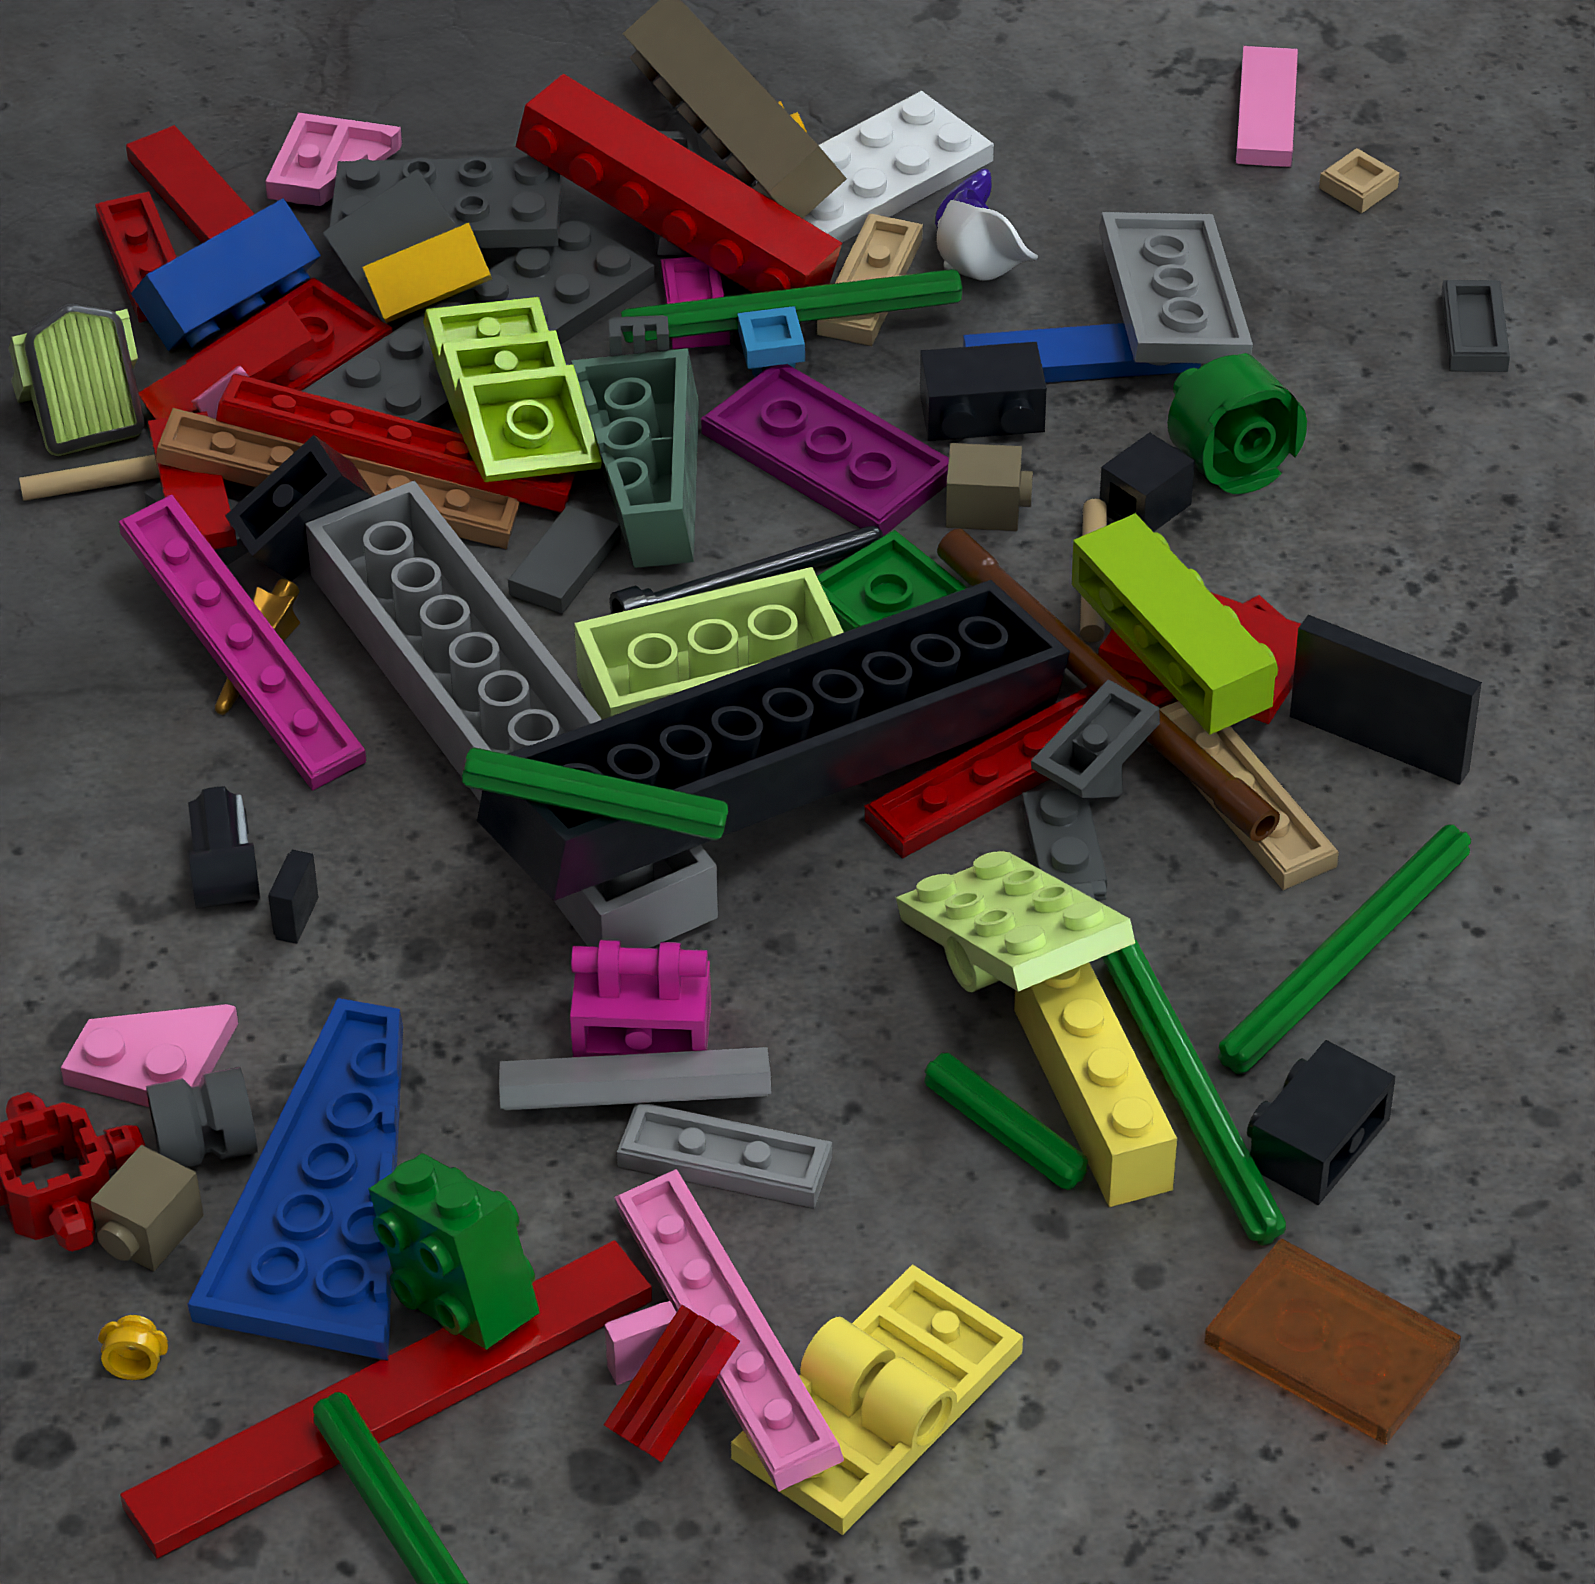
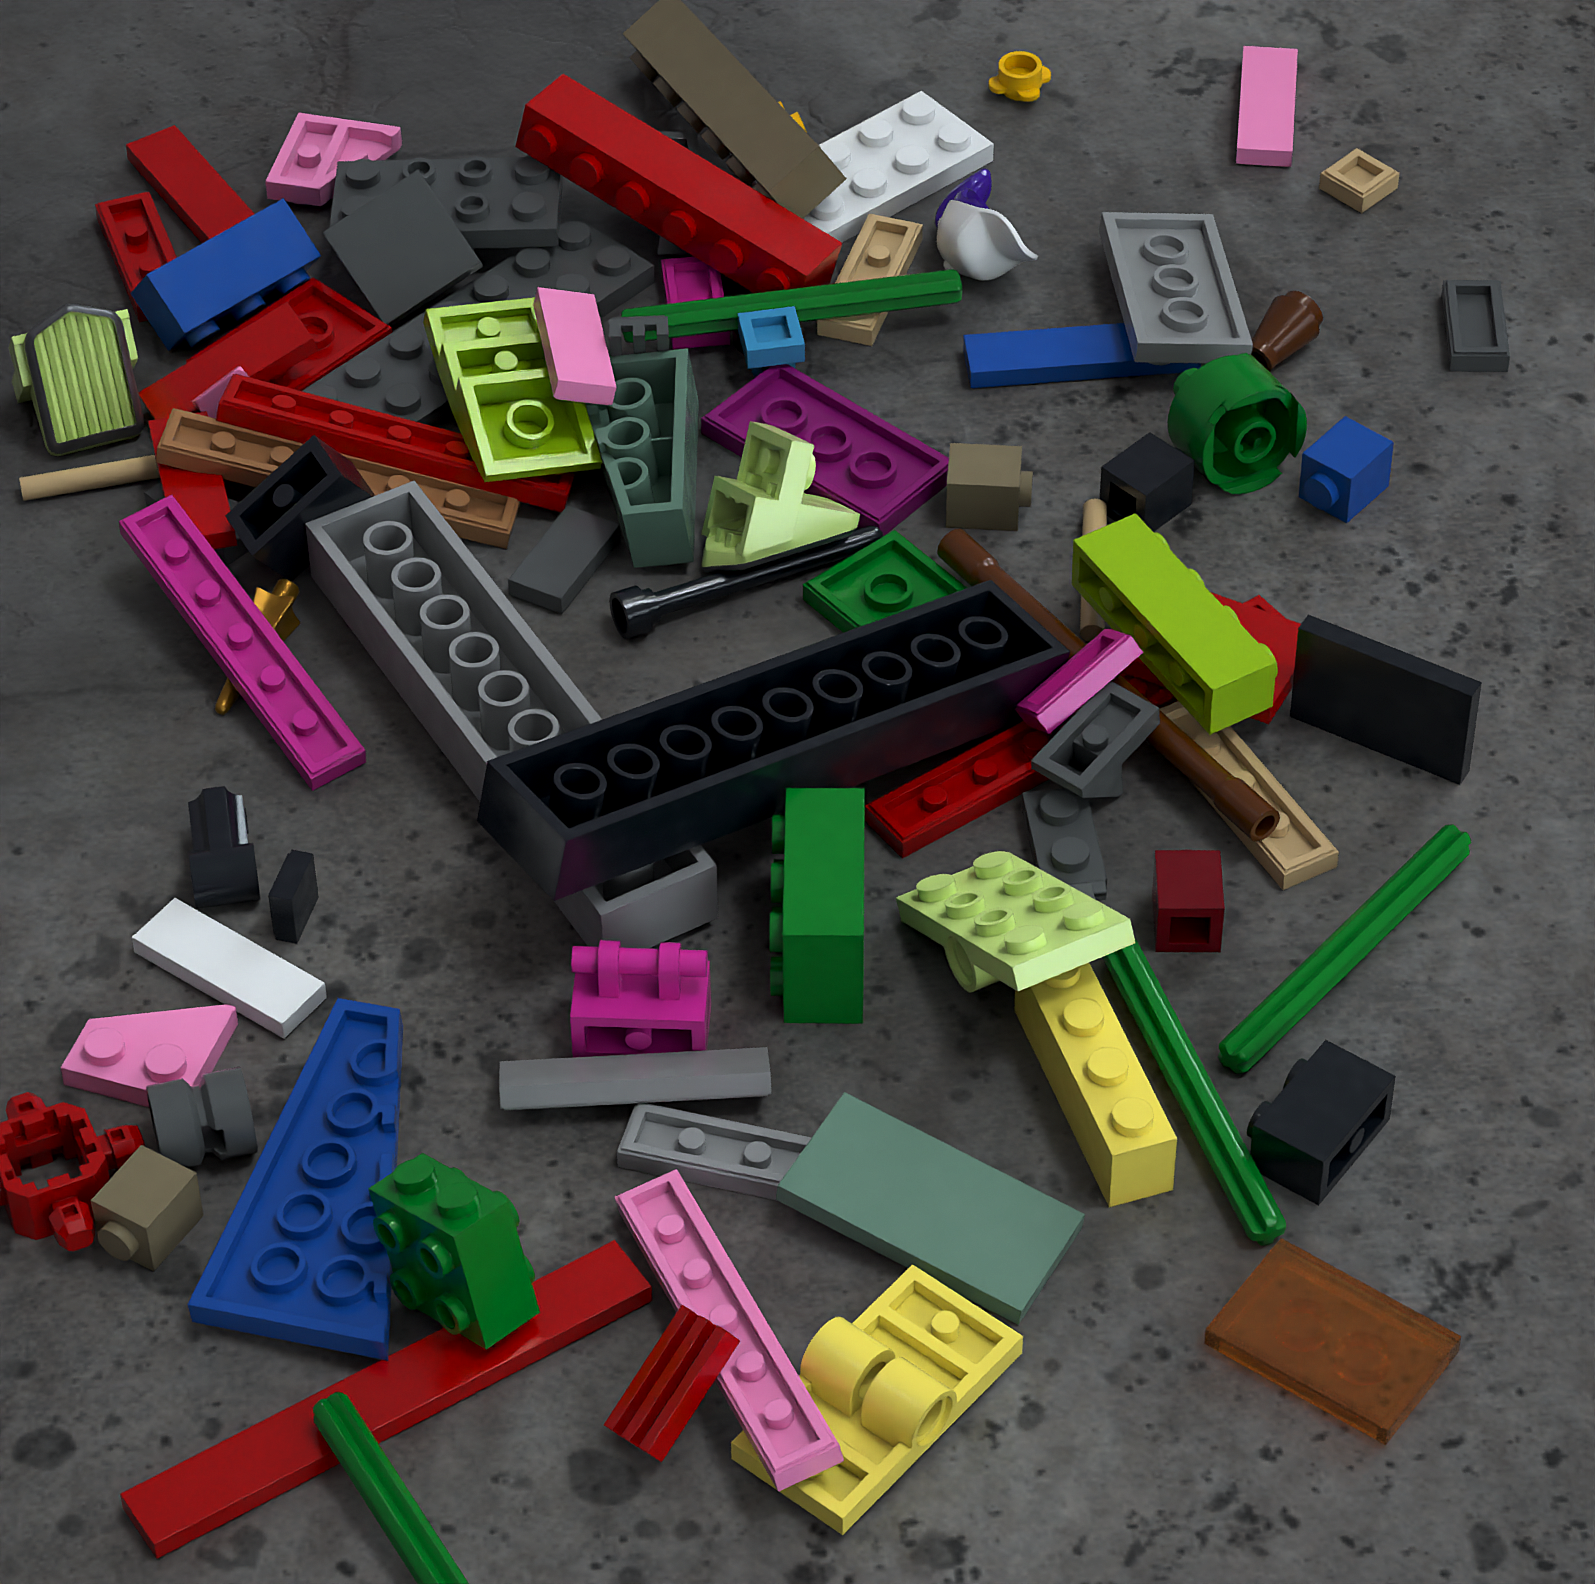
(132, 1347): yellow plate -> none
(229, 967): none -> white tile
(427, 272): yellow tile -> none
(574, 346): none -> bright pink tile
(594, 793): green axle -> none
(633, 1338): bright pink tile -> none
(698, 638): yellowish green brick -> none
(766, 508): none -> yellowish green piece
(822, 905): none -> green brick
(930, 1207): none -> sand green tile
(982, 391): black brick -> none
(1006, 1121): green axle -> none
(1020, 76): none -> yellow plate
(1078, 680): none -> dark pink tile
(1188, 901): none -> dark red brick
(1286, 328): none -> reddish brown cone
(1345, 469): none -> blue brick

